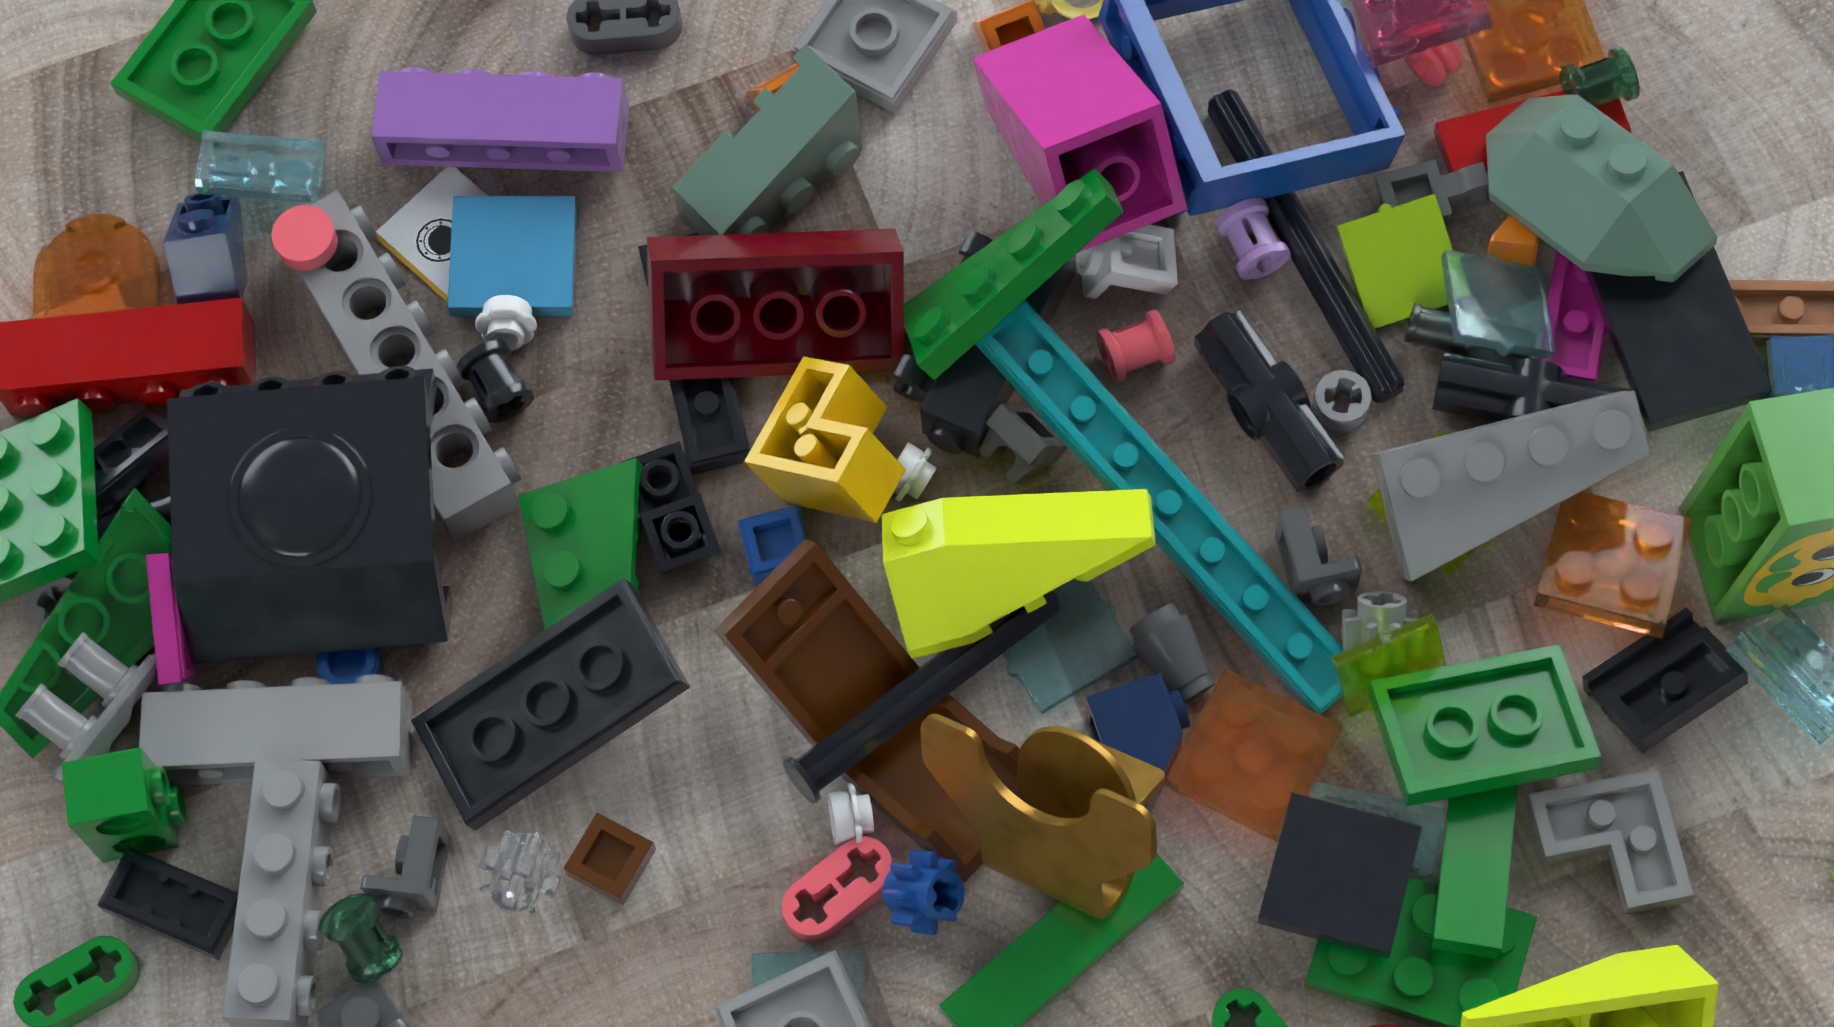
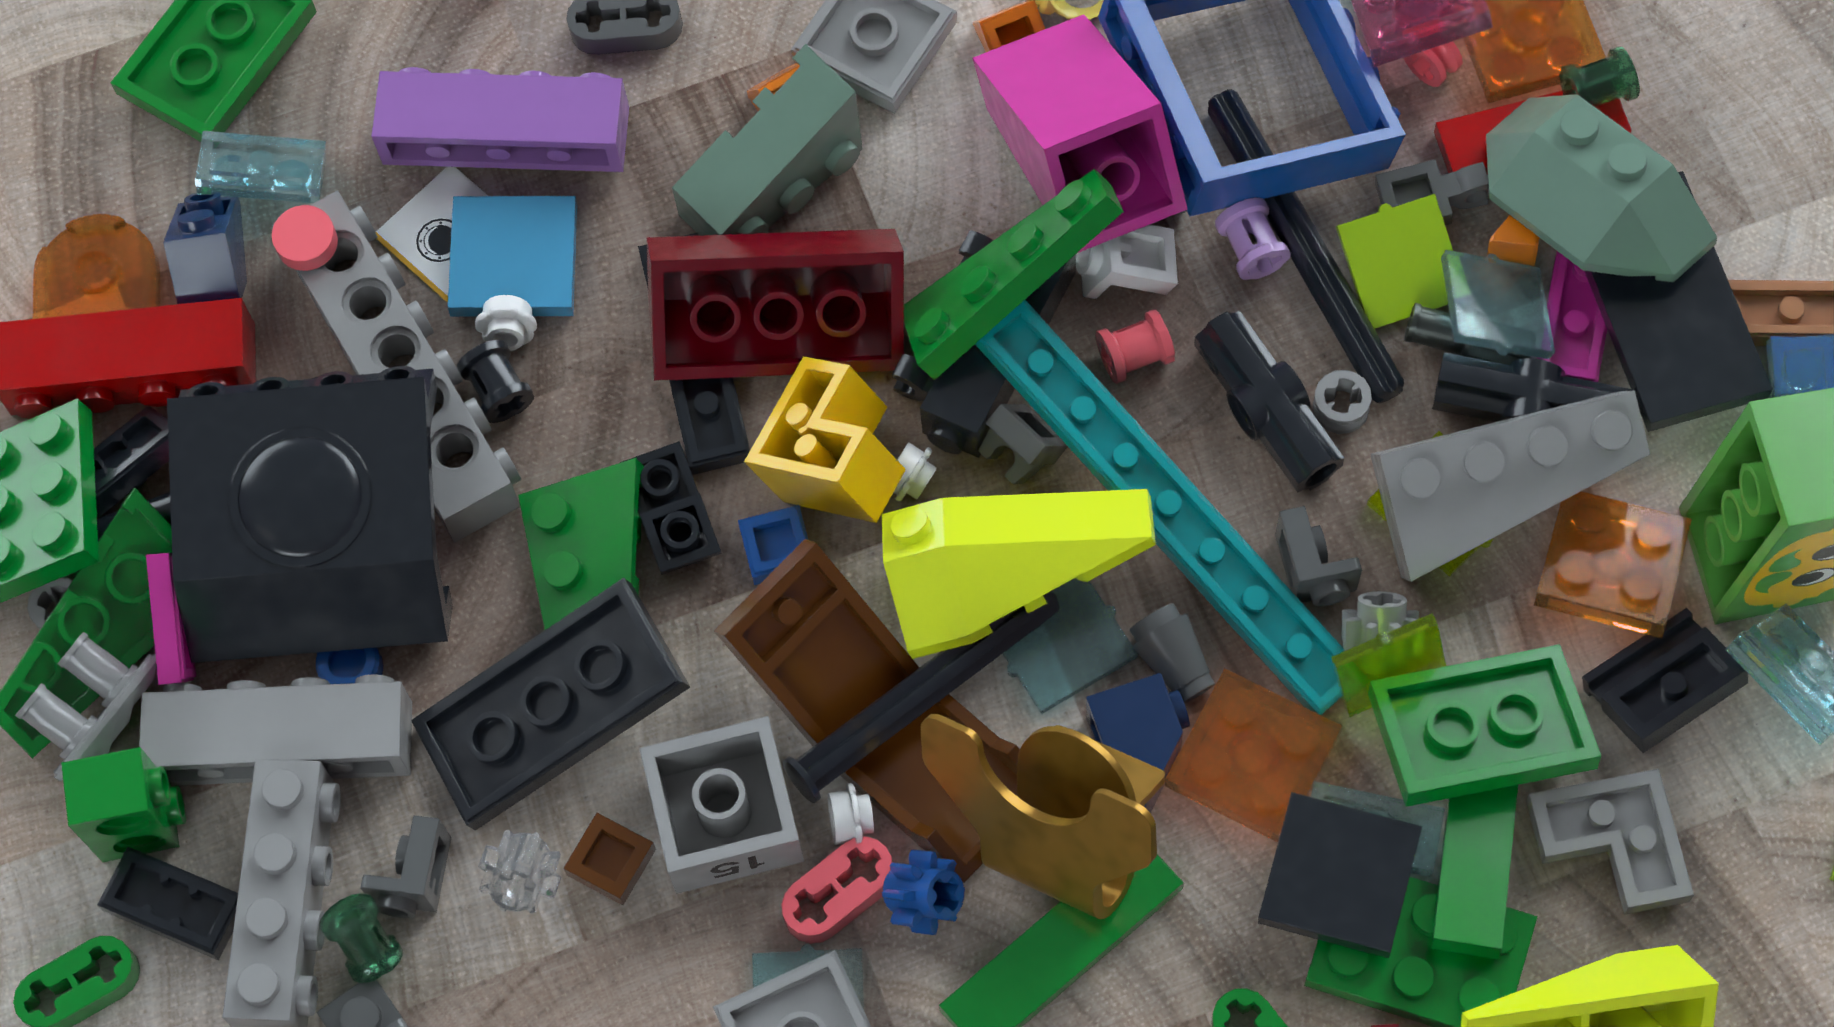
(721, 805): none -> light grey brick

